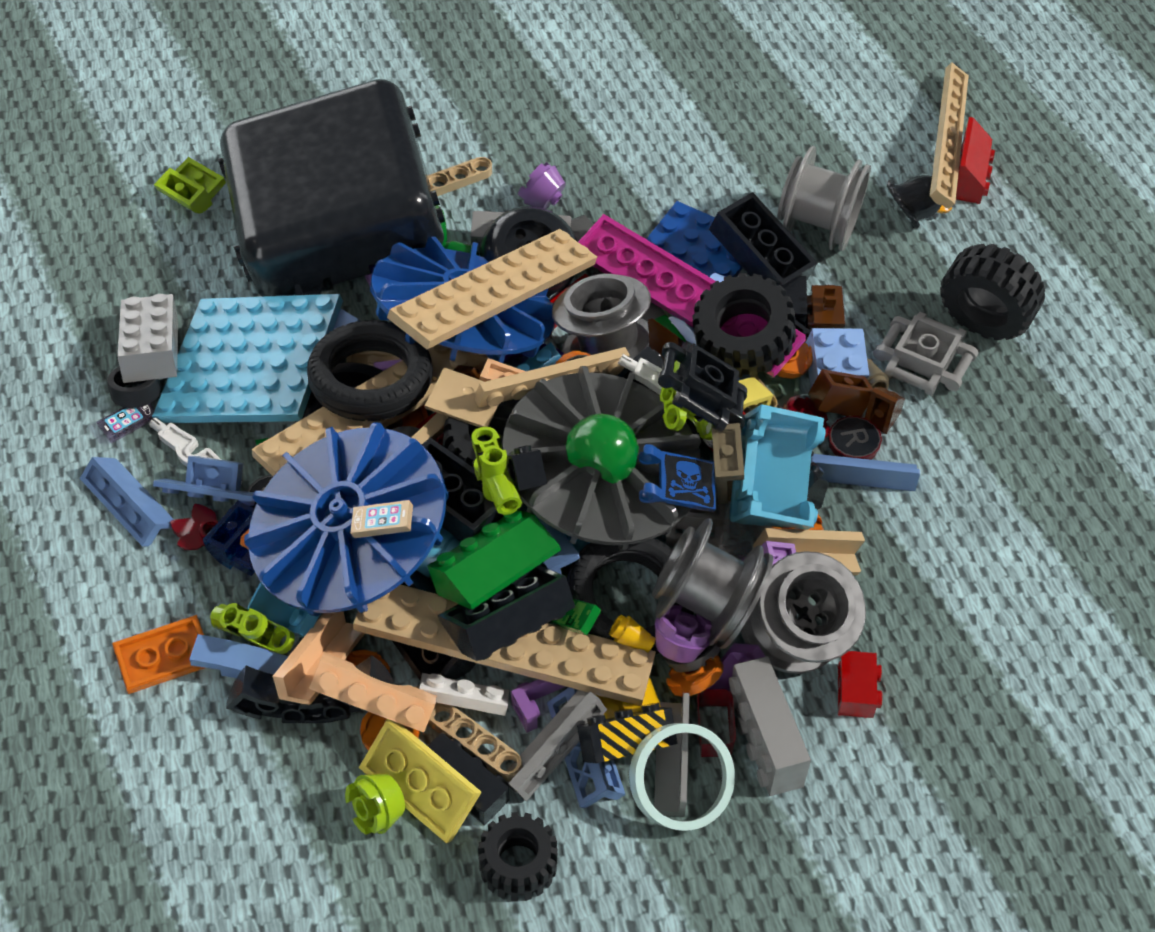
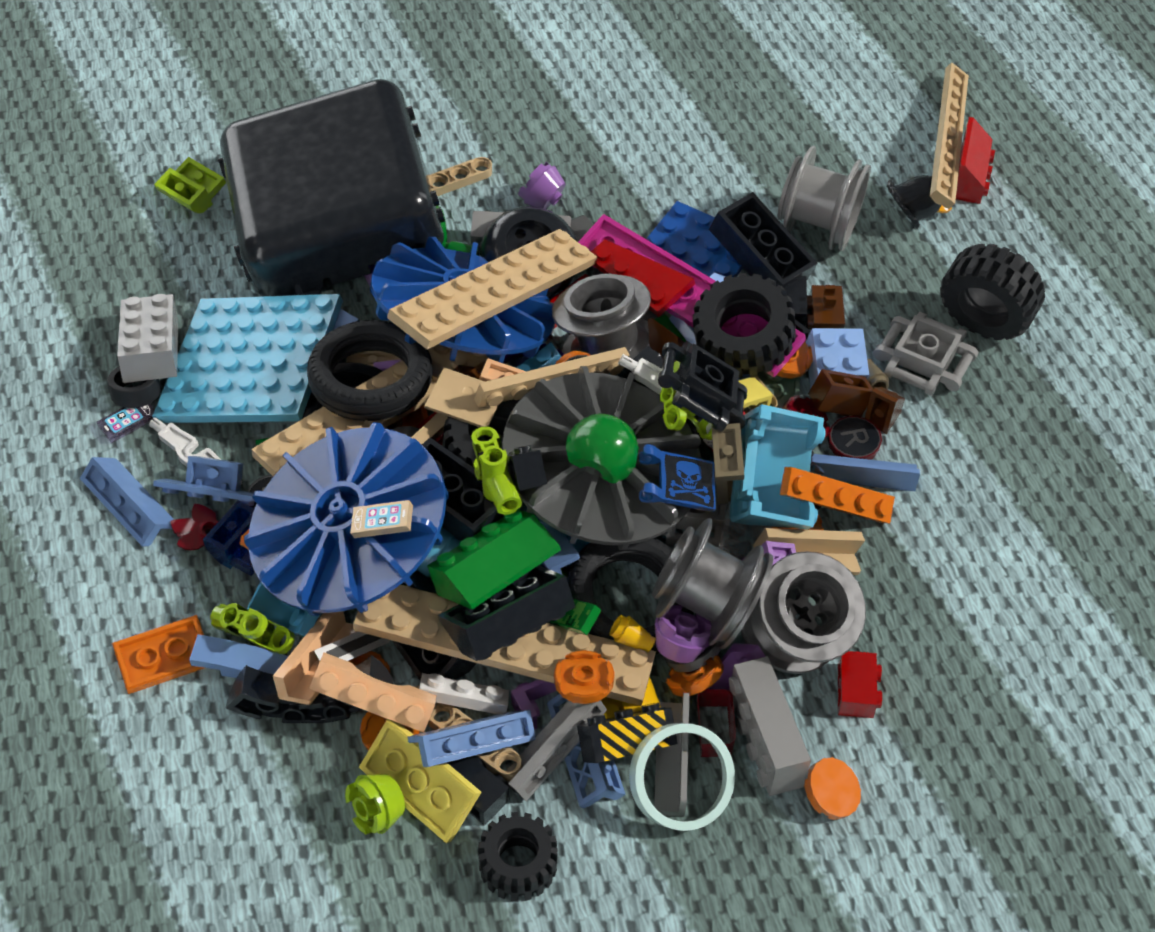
(352, 646): none -> sticker
(474, 737): none -> medium blue panel
(584, 677): none -> orange tile
(662, 282): none -> red wing
(832, 788): none -> orange tile
(836, 495): none -> orange plate

